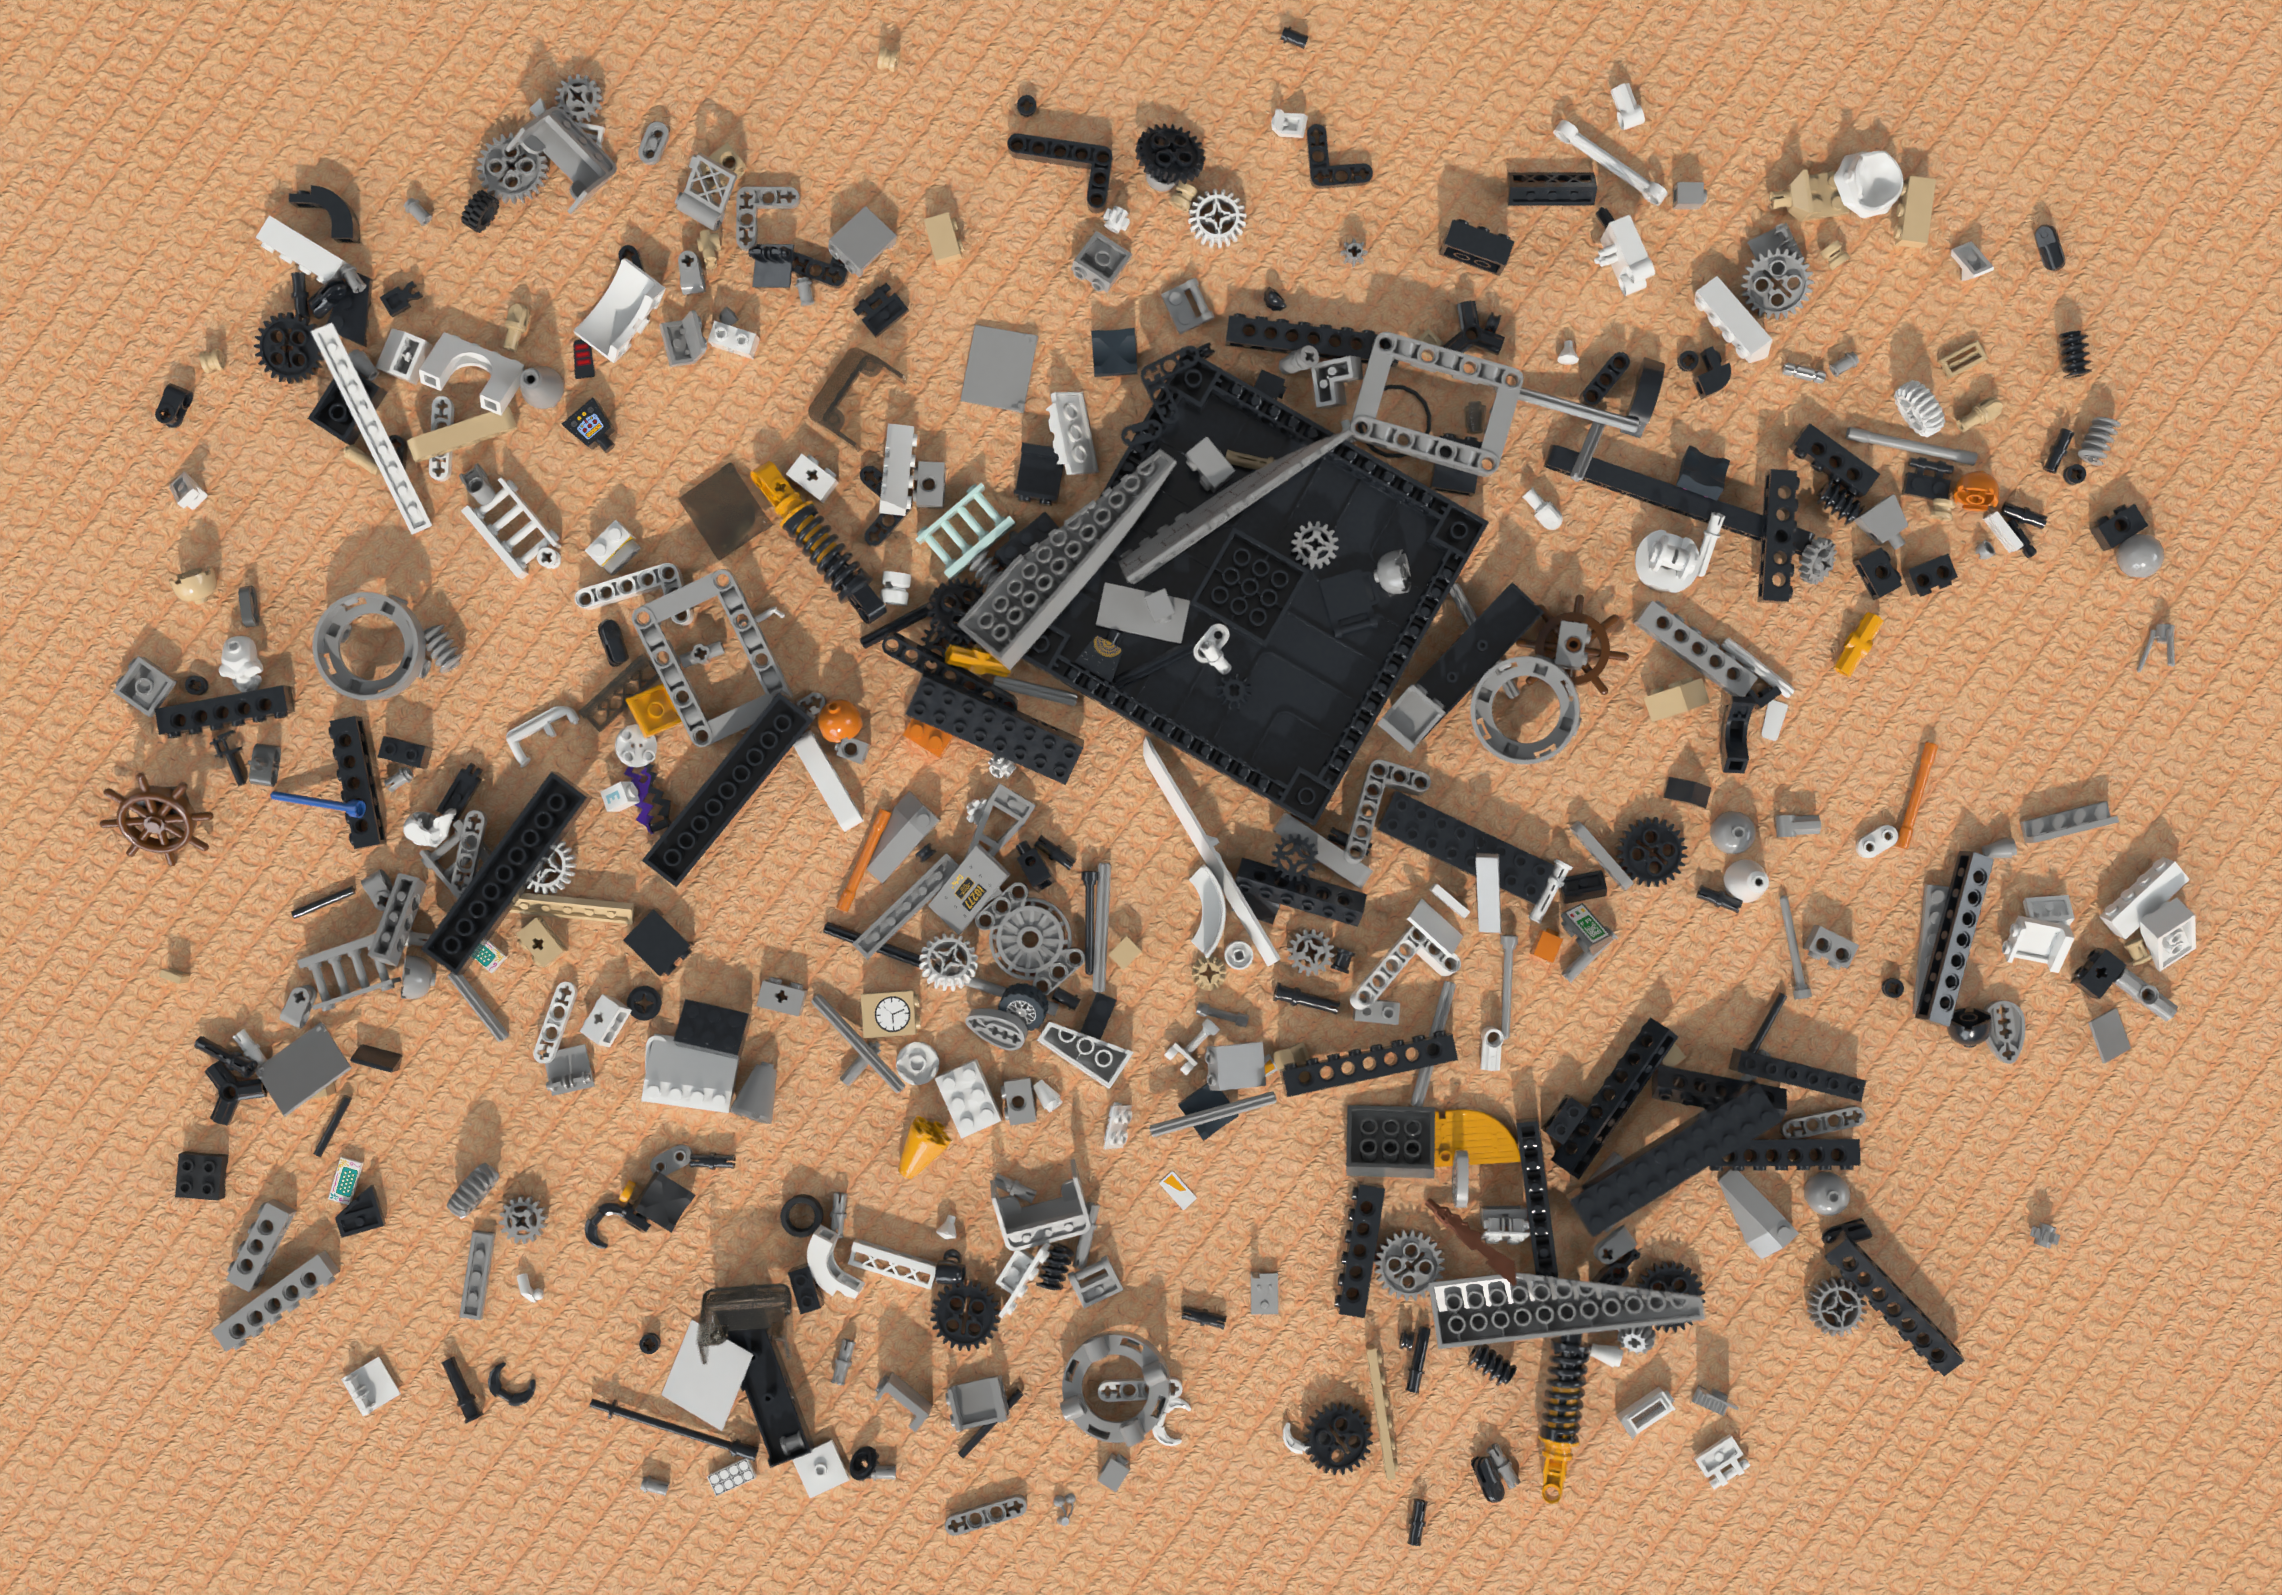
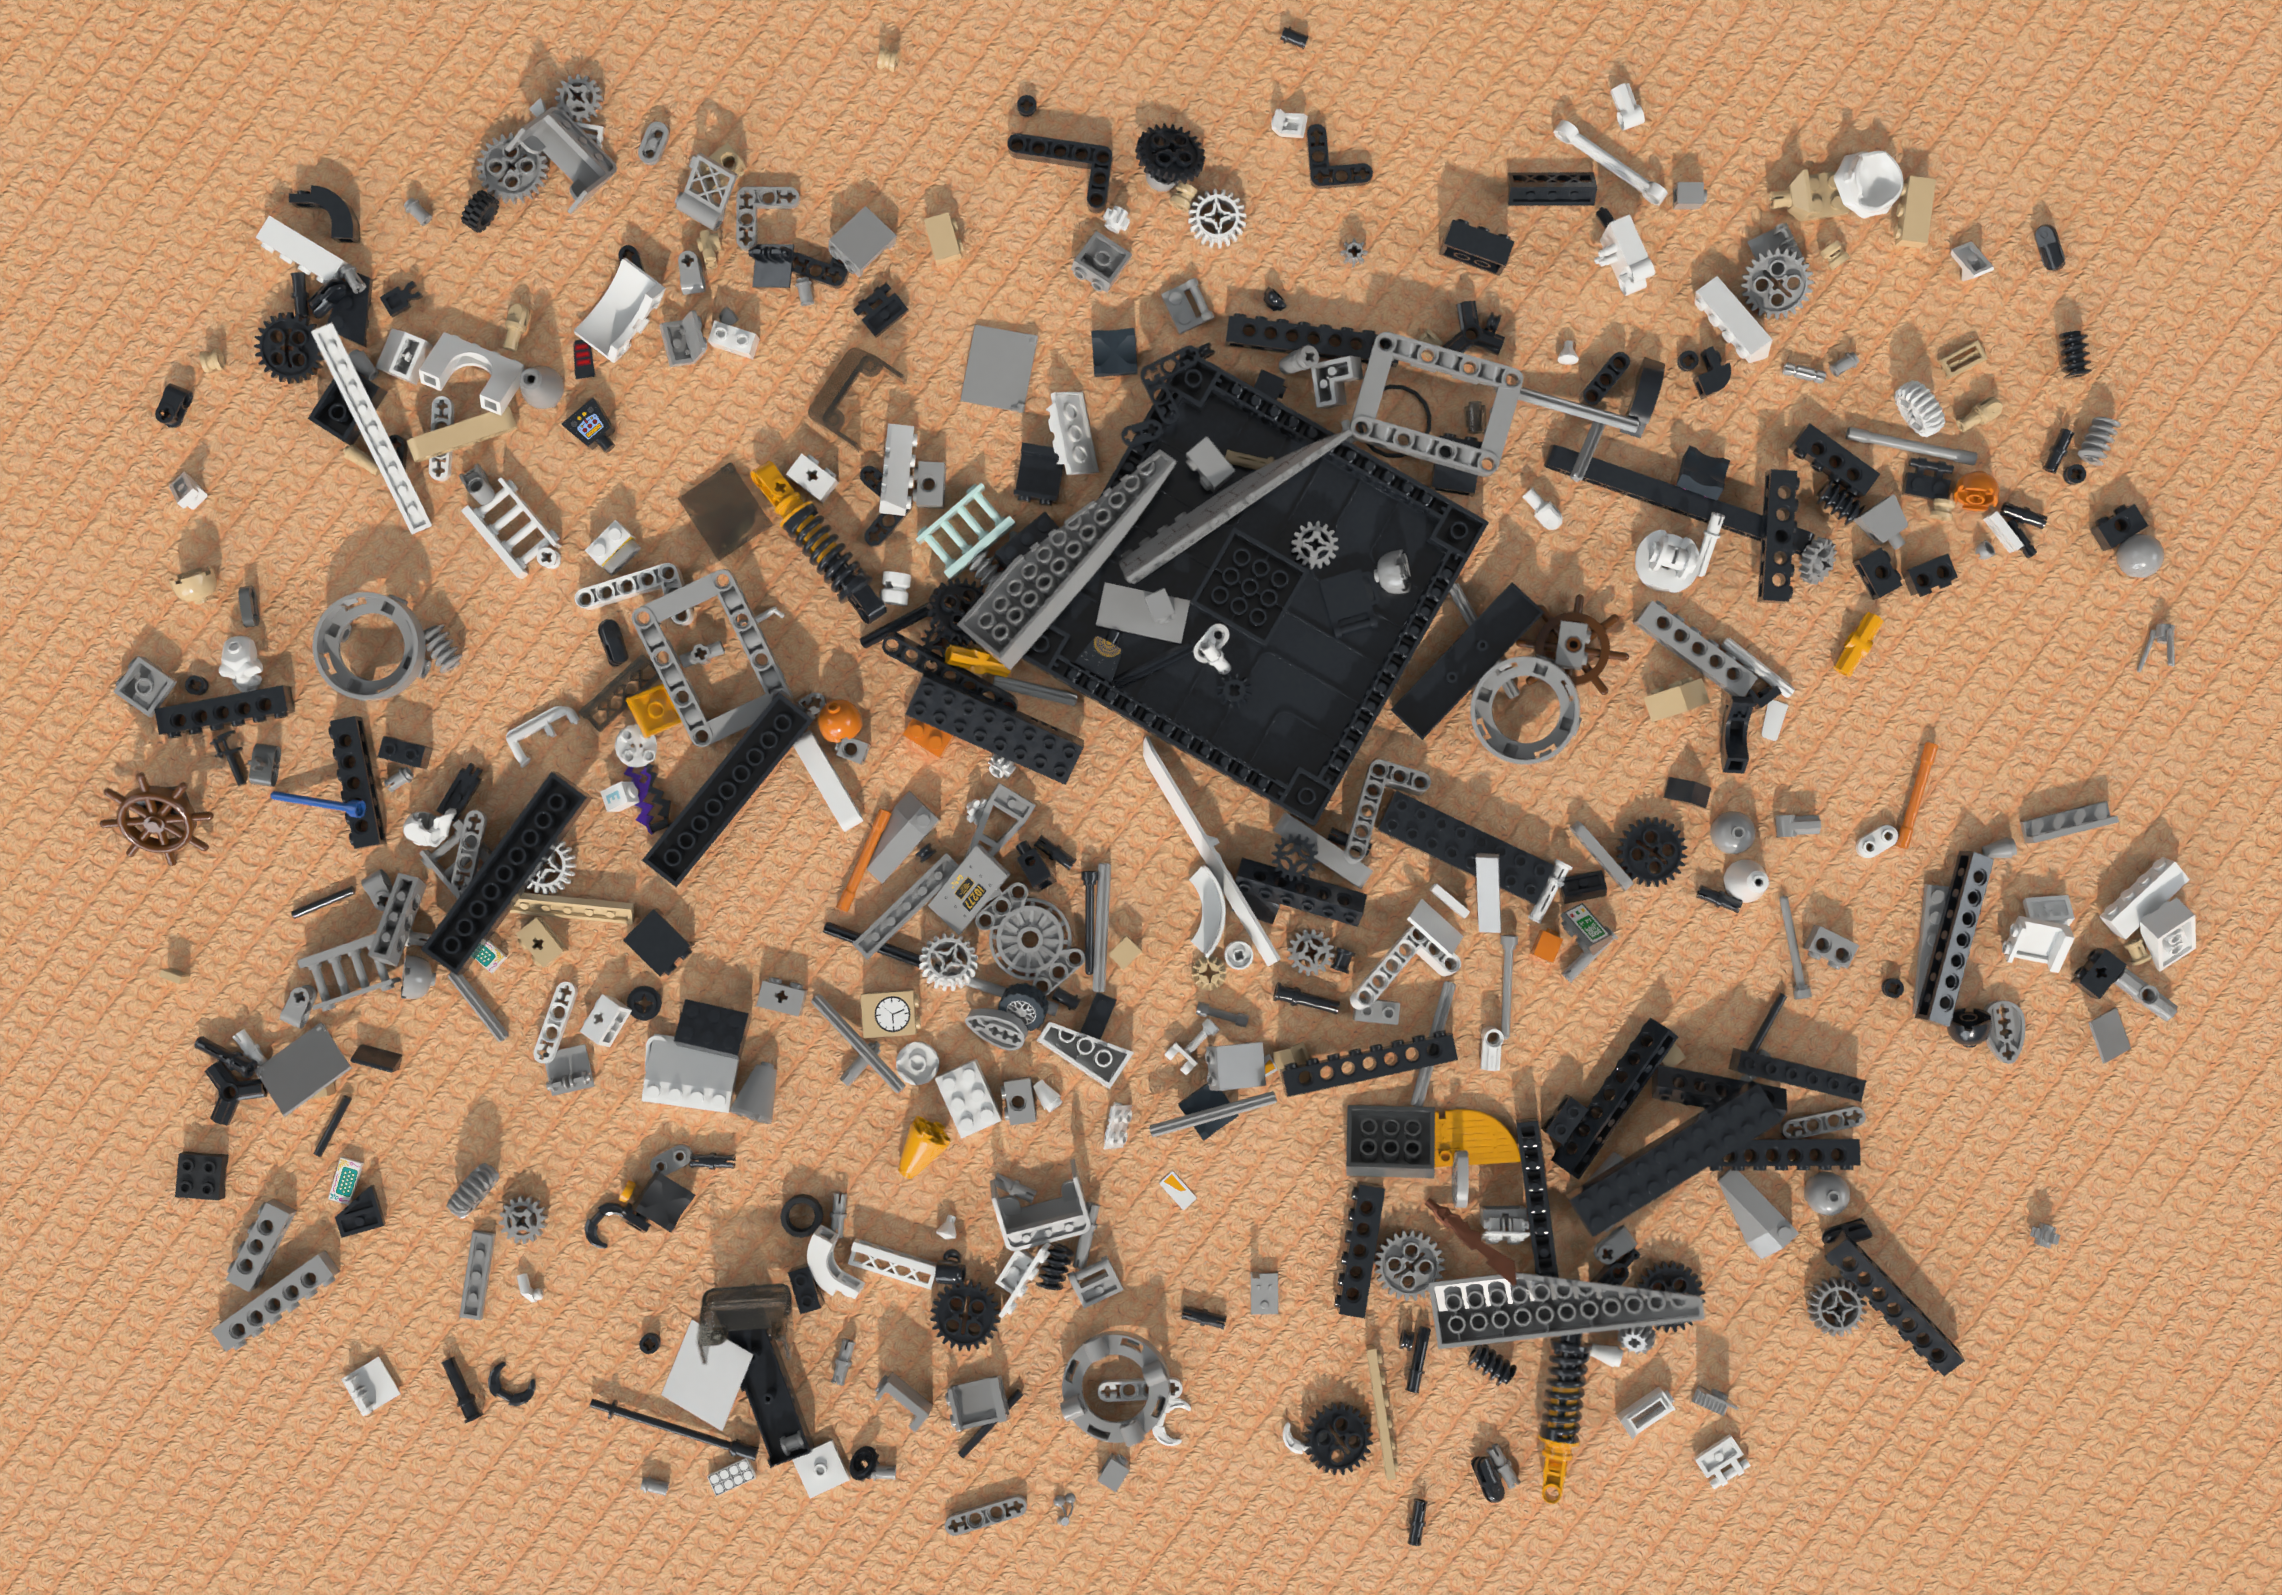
(1411, 717): light grey panel -> none

